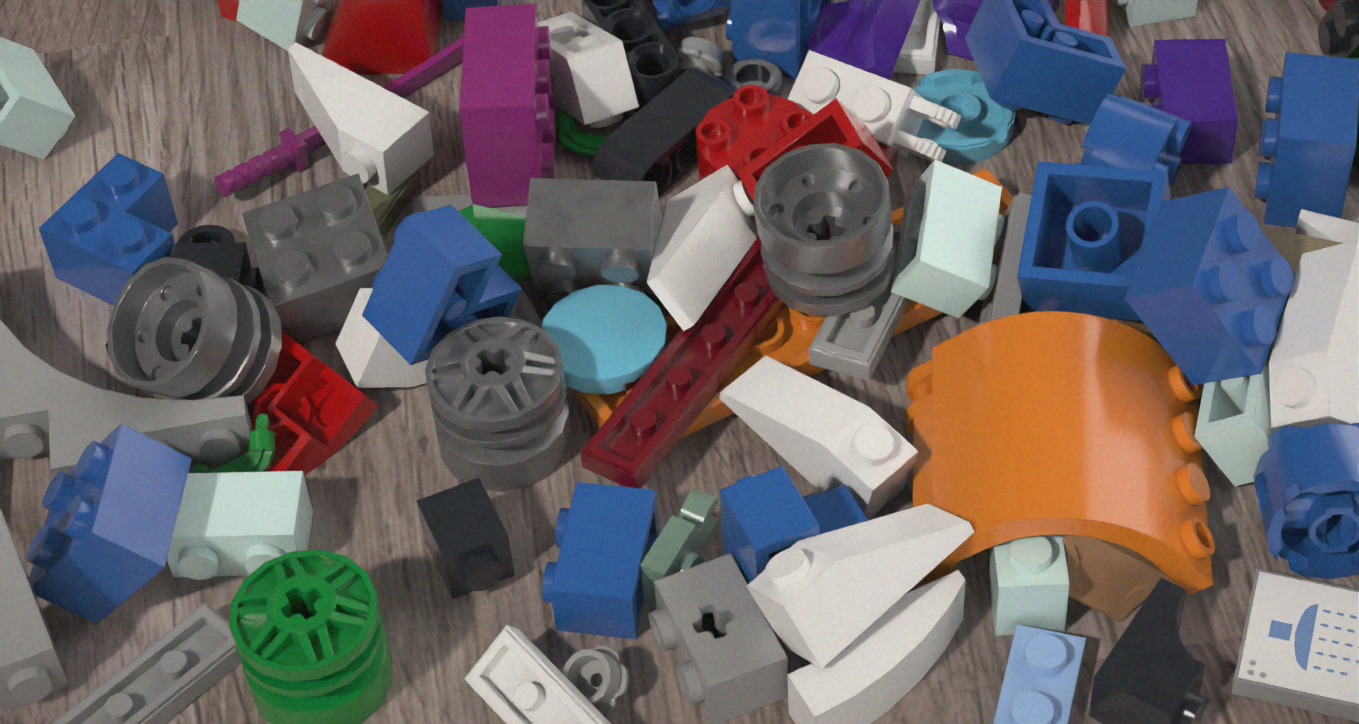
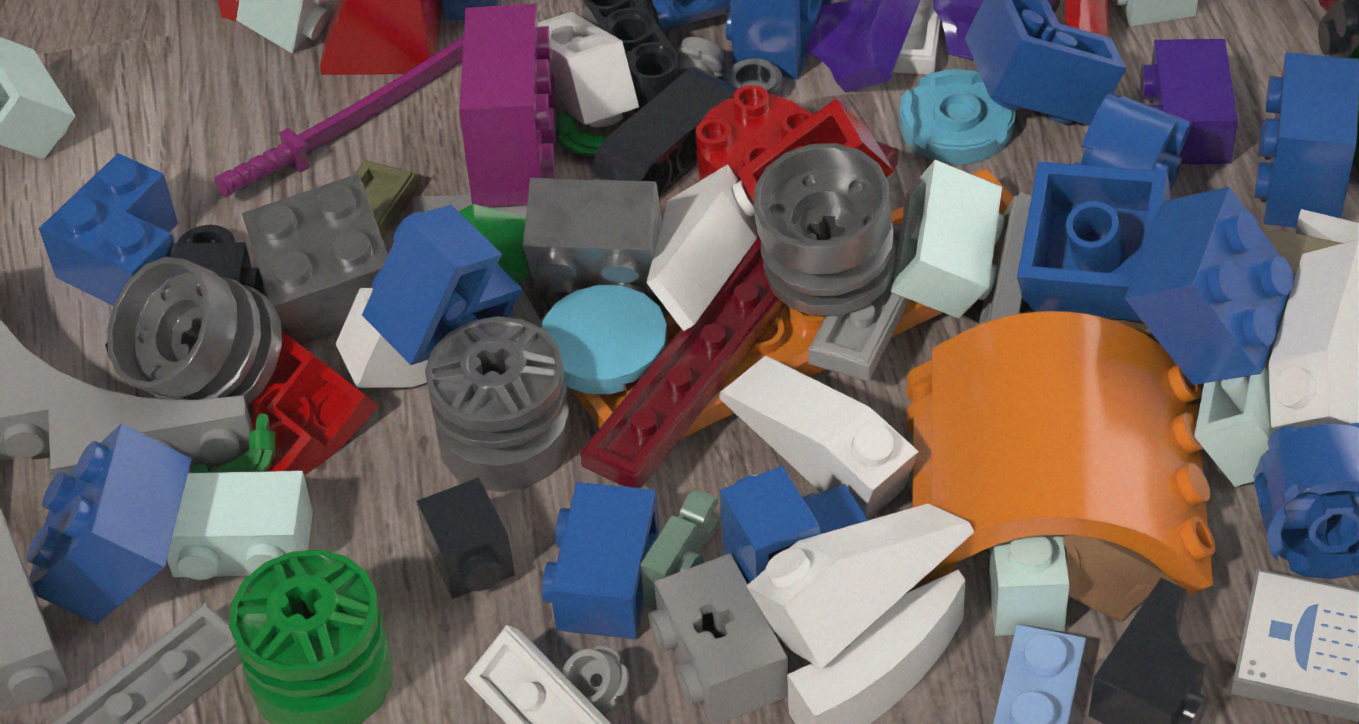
(361, 121): white slope -> none
(884, 106): white hinge -> none

